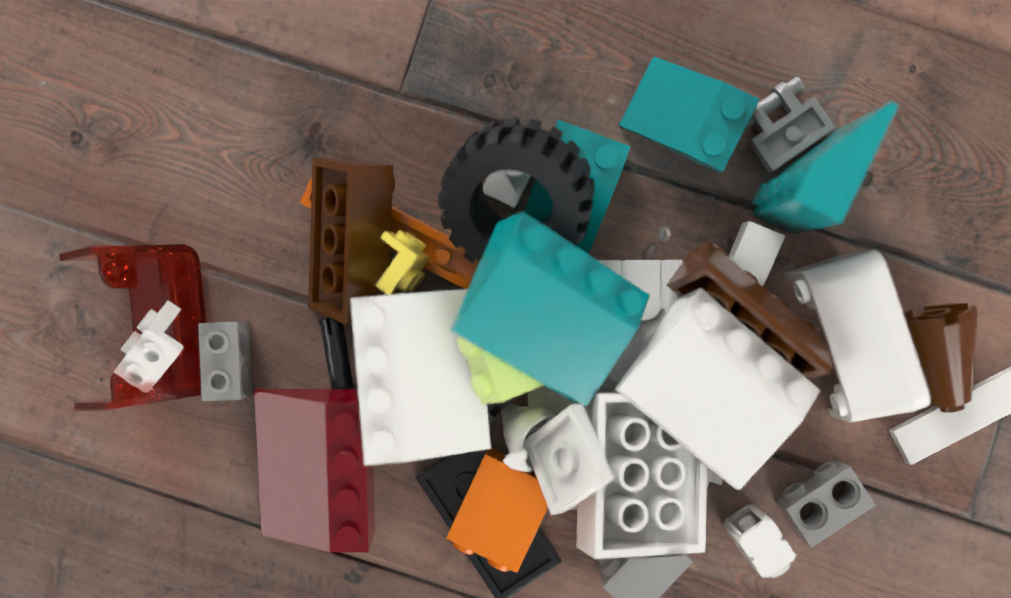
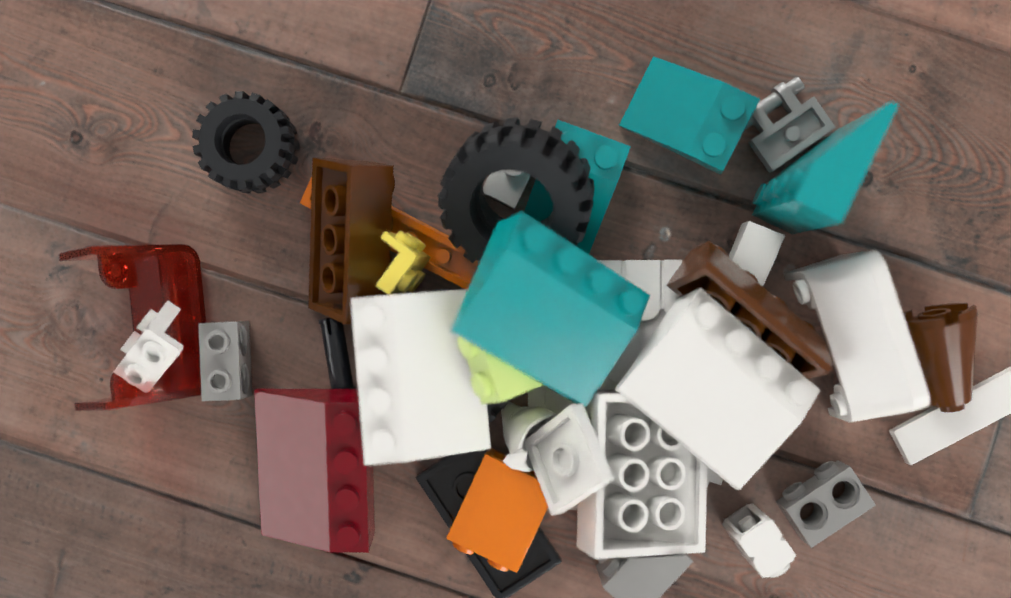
(219, 129): none -> black tyre

